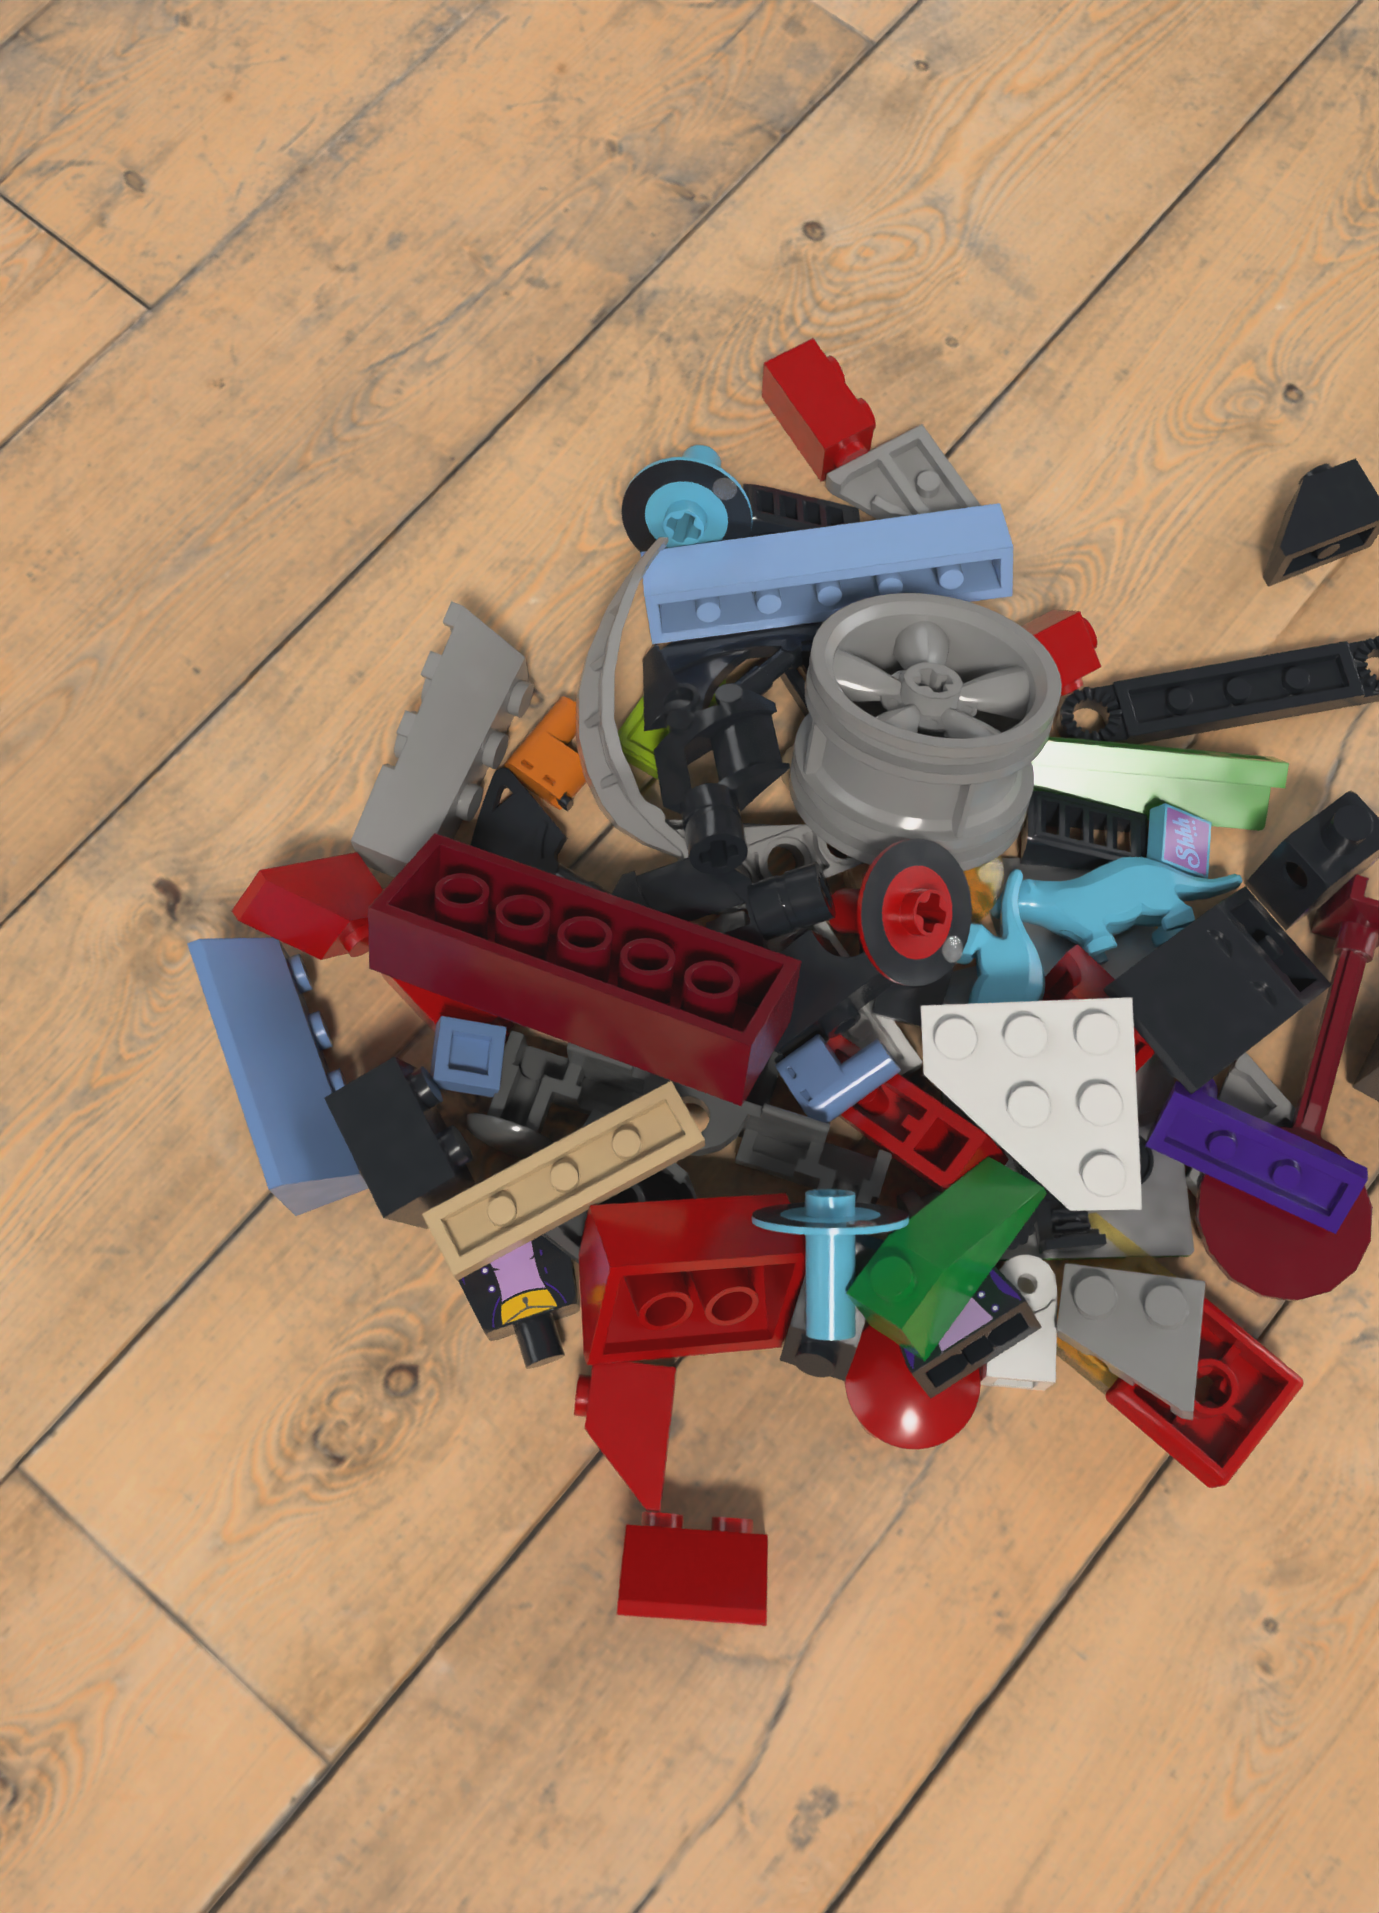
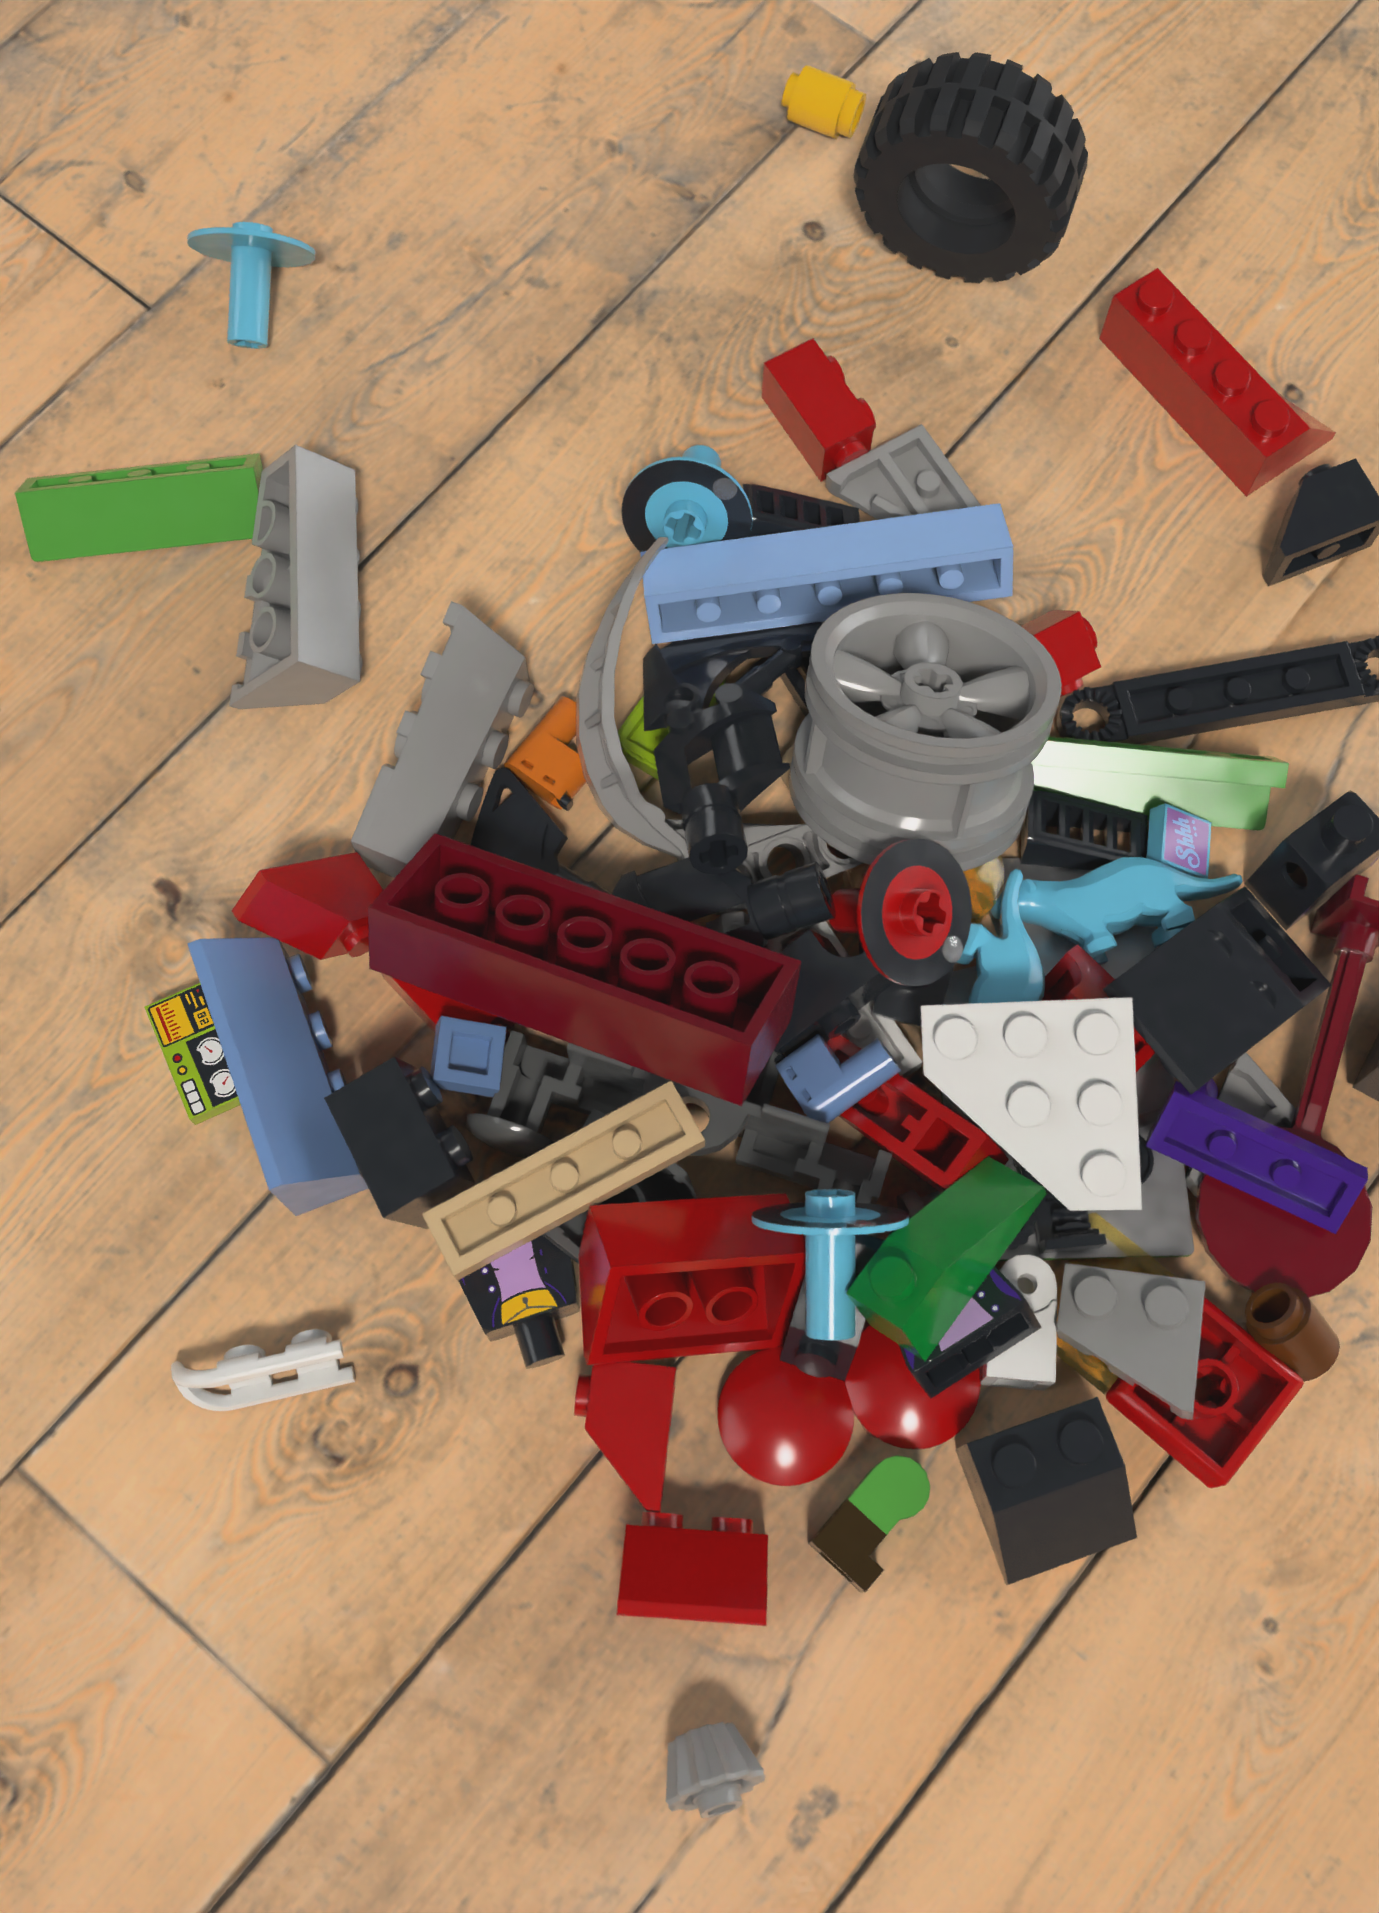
(140, 507): none -> bright green panel
(193, 1053): none -> tile
(250, 1371): none -> white piece
(252, 253): none -> medium azure piece
(302, 586): none -> light grey wedge
(710, 1770): none -> light grey piece
(783, 1421): none -> red dish
(823, 102): none -> yellow brick
(886, 1495): none -> leg
(986, 121): none -> black tyre
(1050, 1490): none -> black slope
(1207, 384): none -> red wedge
(1292, 1329): none -> reddish brown brick

